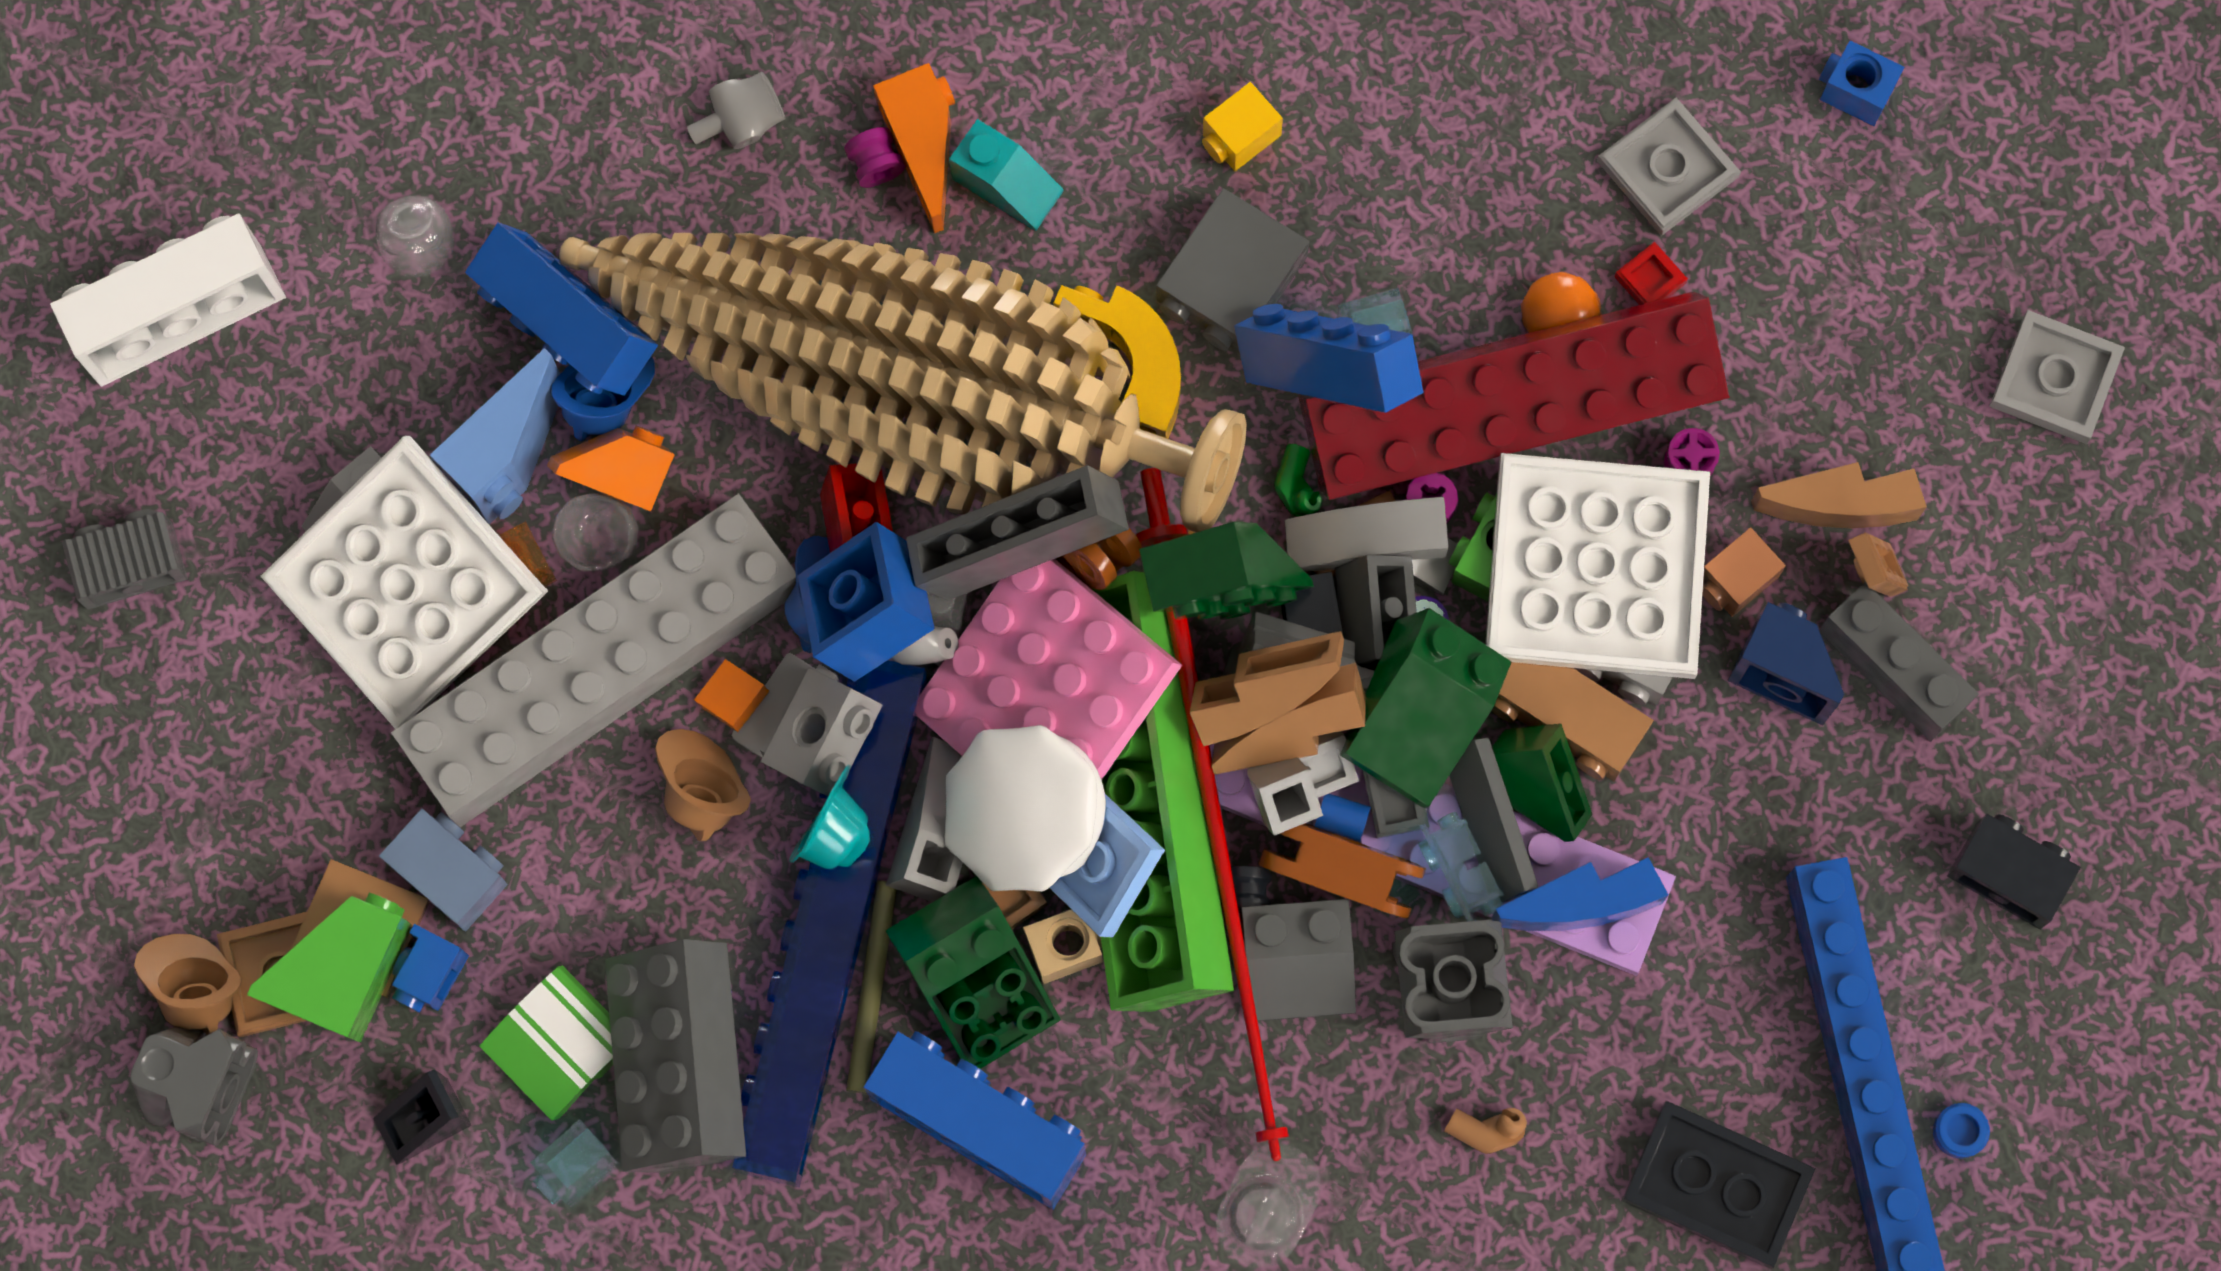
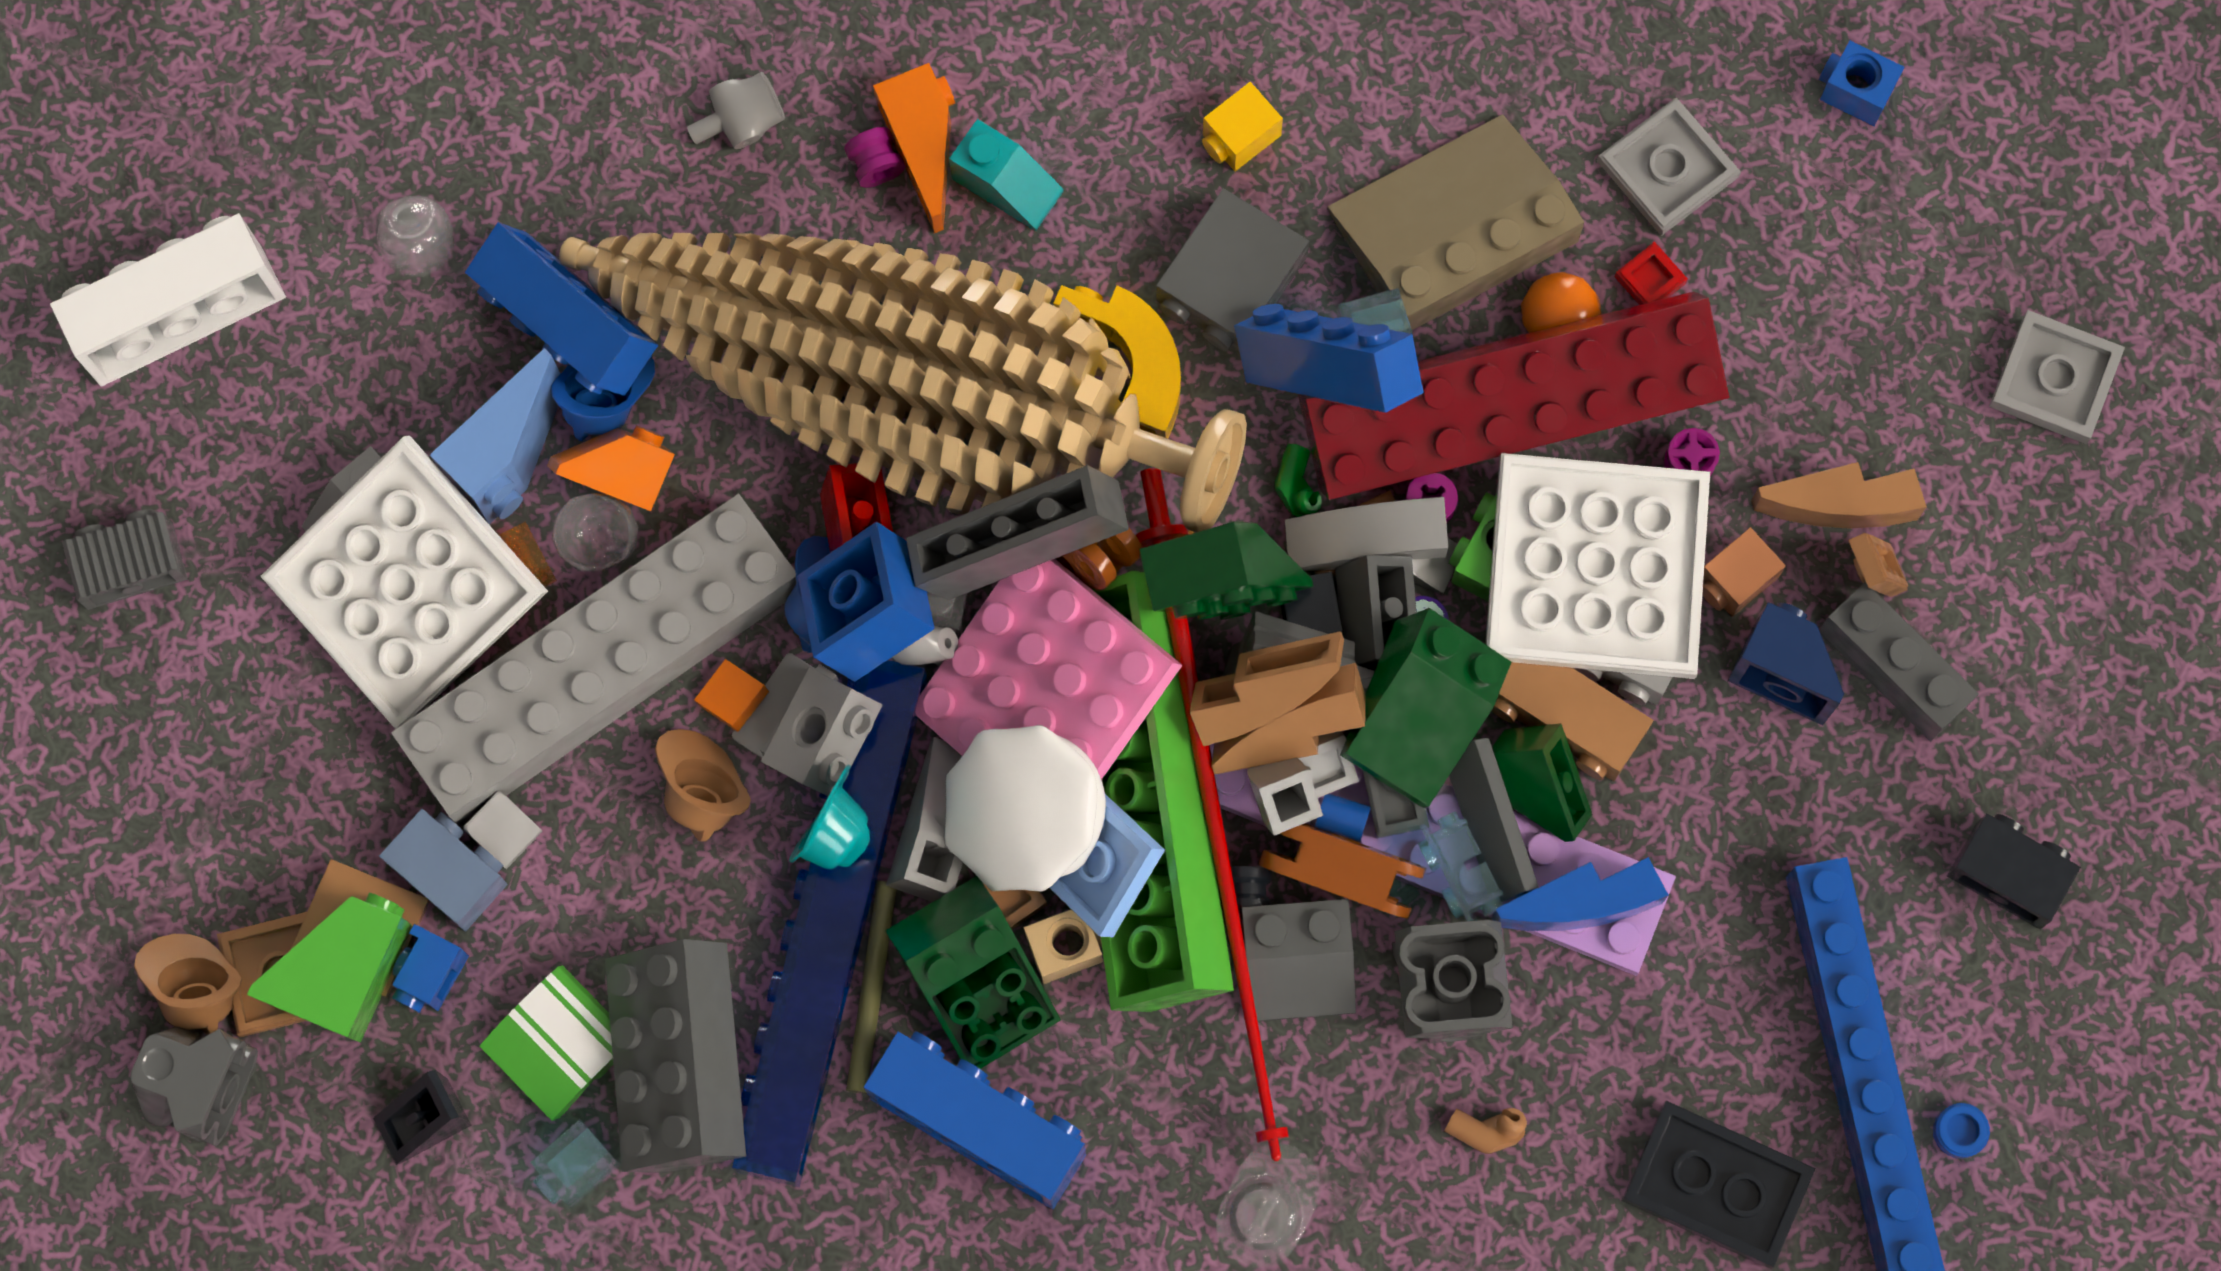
(502, 829): none -> light grey slope
(1458, 220): none -> dark tan slope

